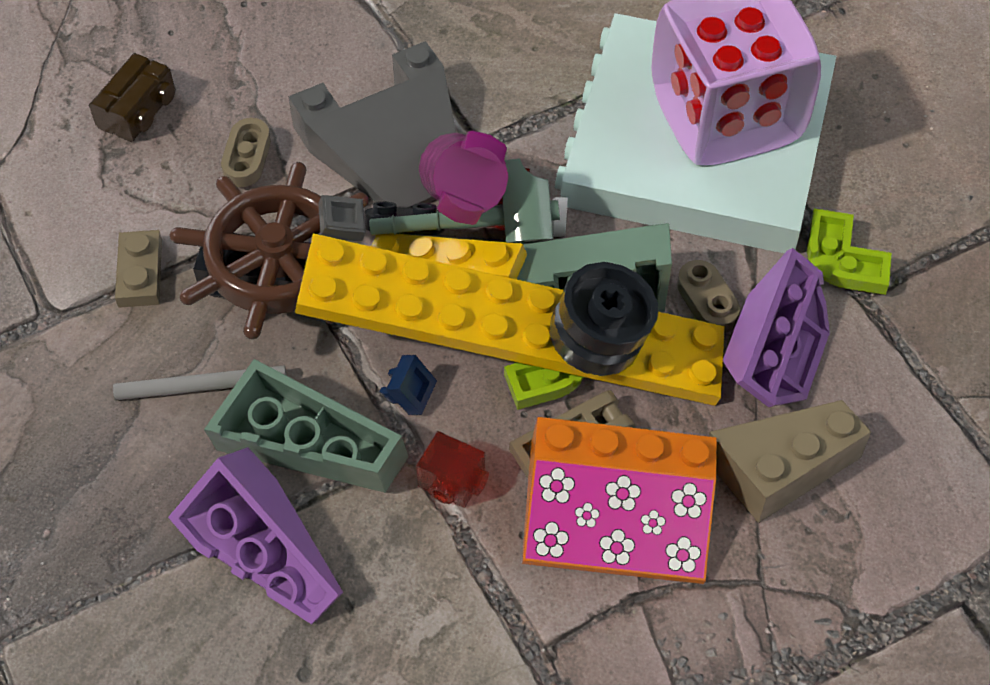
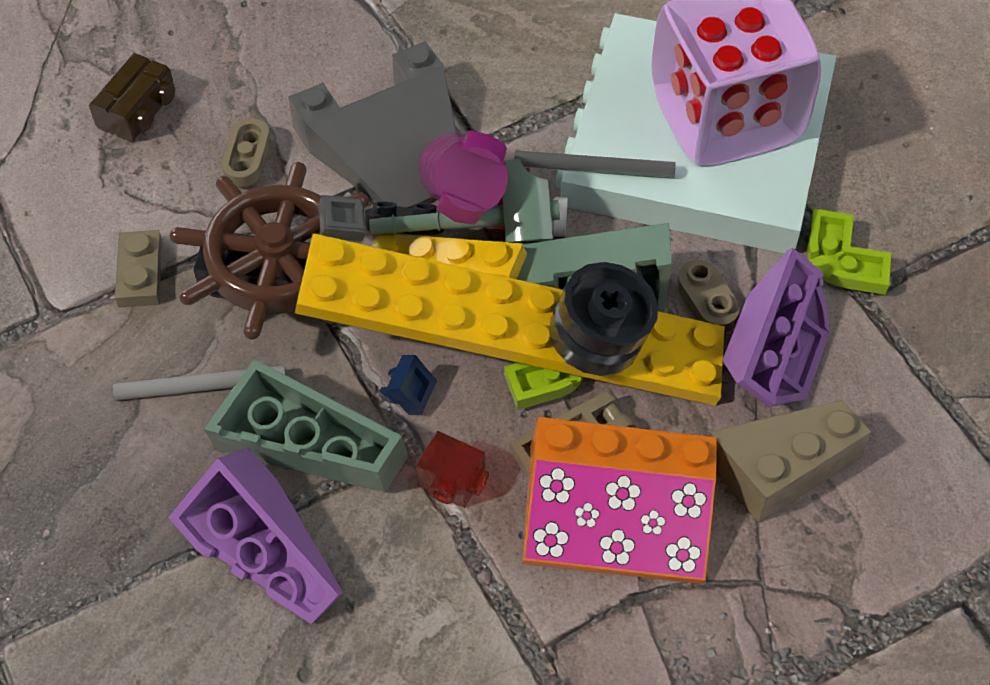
(596, 164): none -> dark grey bar

